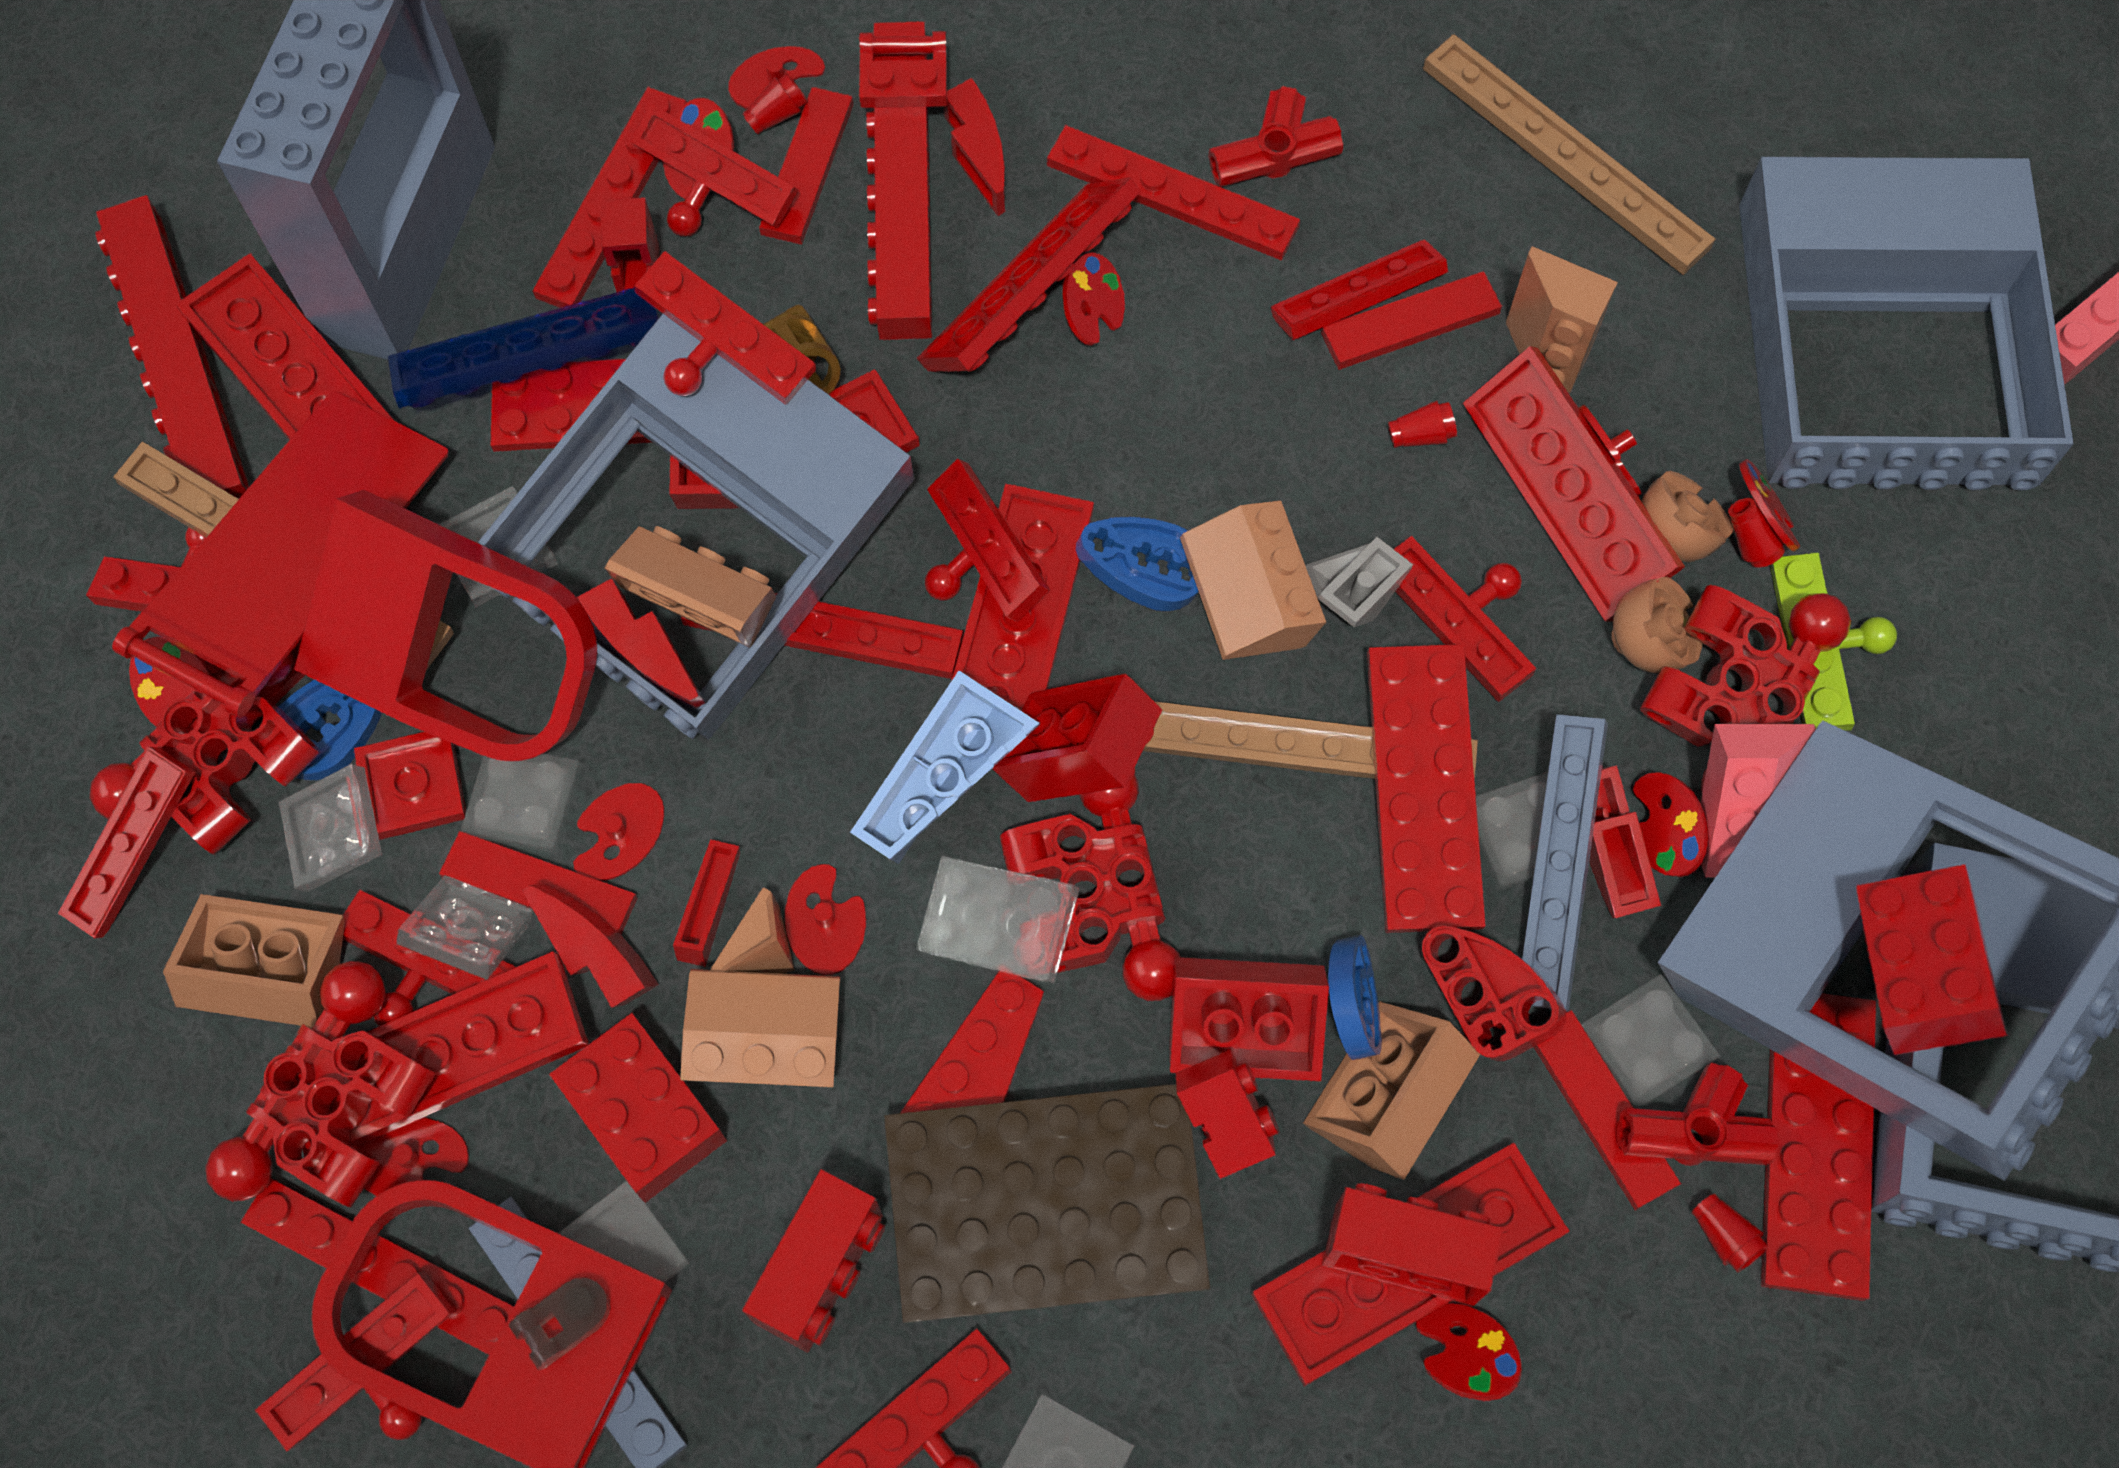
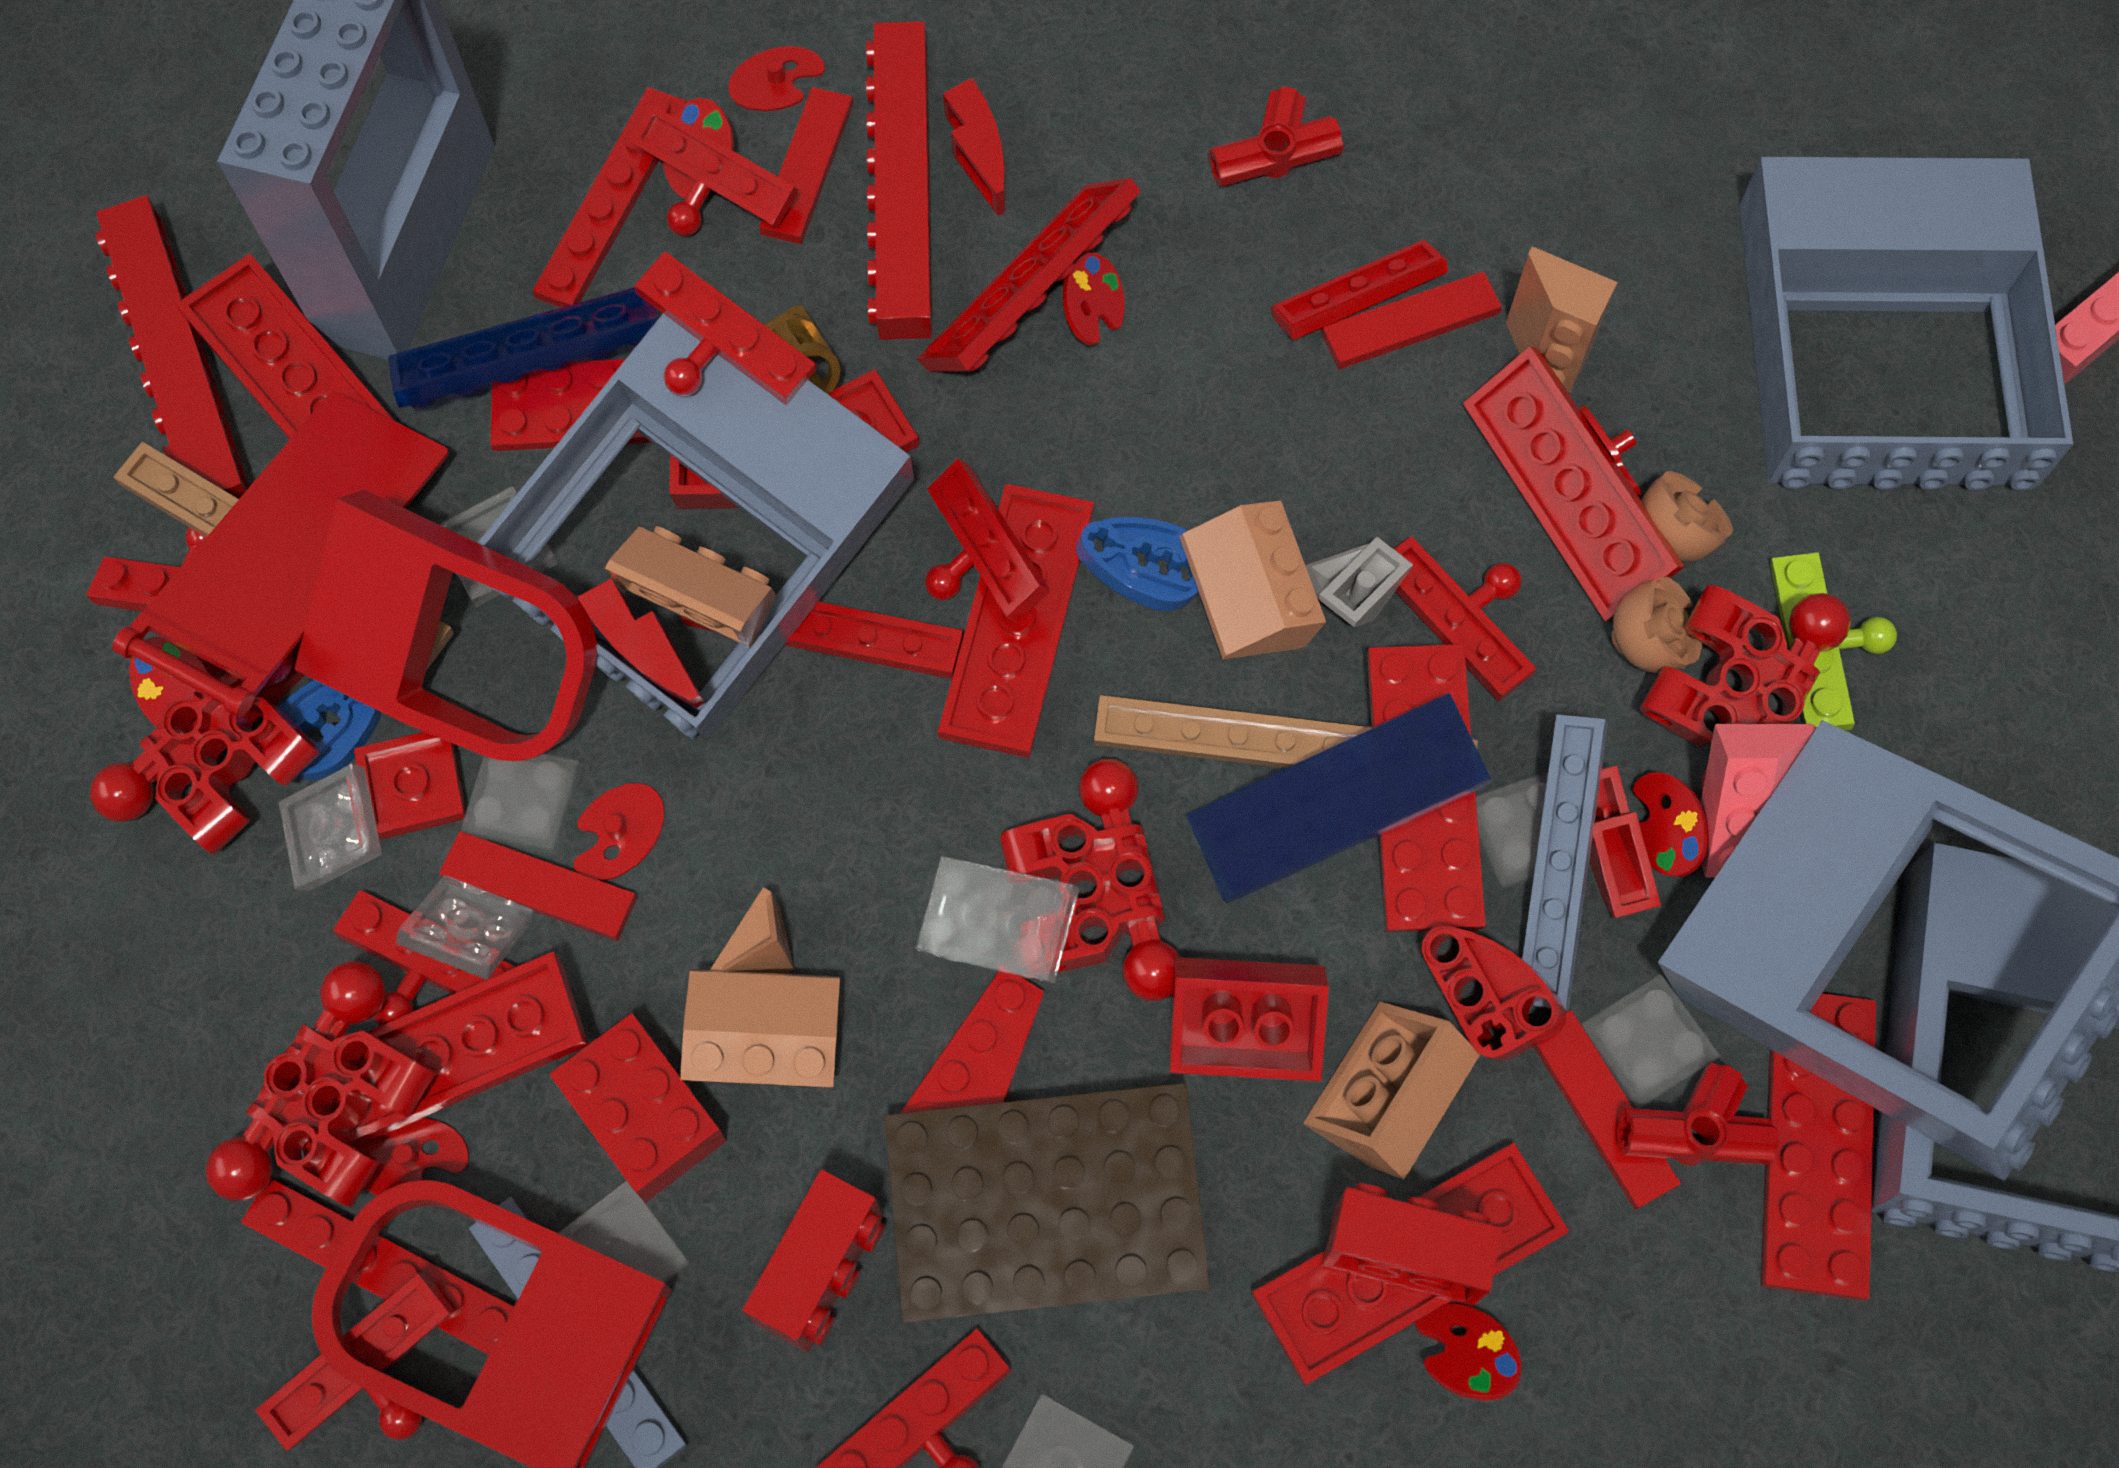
(126, 842): tile -> none
(254, 960): nougat slope -> none
(580, 1309): clear smoke plate -> none
(590, 944): red slope -> none
(628, 240): red brick -> none
(706, 903): red piece -> none
(775, 104): red cone -> none
(829, 934): red piece -> none
(903, 81): red plate -> none
(946, 757): light blue wedge -> none
(1084, 739): red brick -> none
(1176, 192): red plate -> none
(1222, 1101): red brick -> none
(1338, 798): none -> clear blue plate
(1354, 997): blue piece -> none
(1424, 426): red cone -> none
(1569, 154): medium nougat plate -> none
(1729, 1233): red cone -> none
(1754, 534): red cone -> none
(1769, 504): red piece -> none
(1930, 960): red brick -> none

